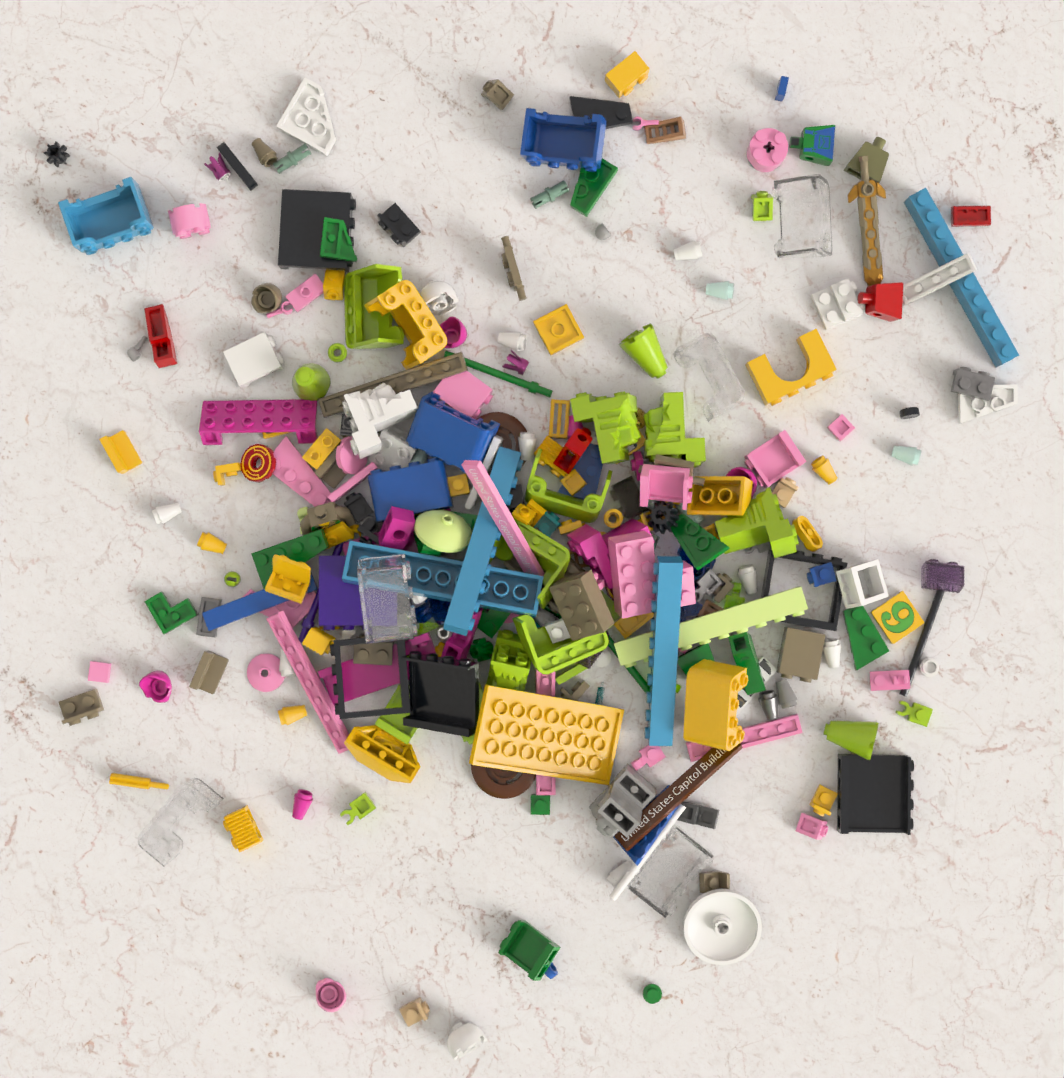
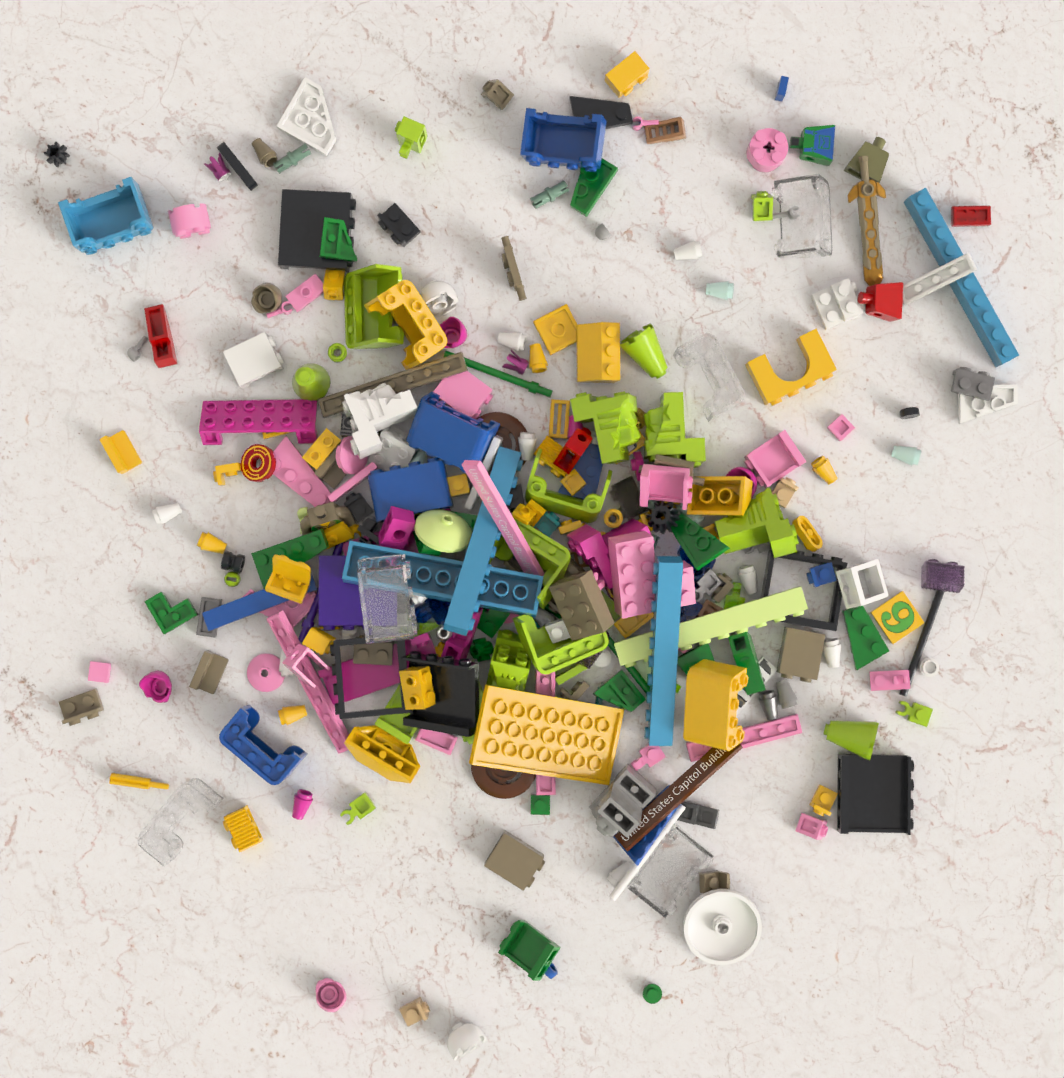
(233, 562): none -> black wheel
(254, 752): none -> blue windscreen
(290, 663): none -> bright pink piece
(410, 136): none -> lime brick
(417, 687): none -> yellow brick
(438, 740): none -> bright pink tile
(515, 860): none -> dark tan brick
(537, 359): none -> yellow cone
(598, 352): none -> yellow slope
(620, 692): none -> green wing
(787, 214): none -> light grey hand

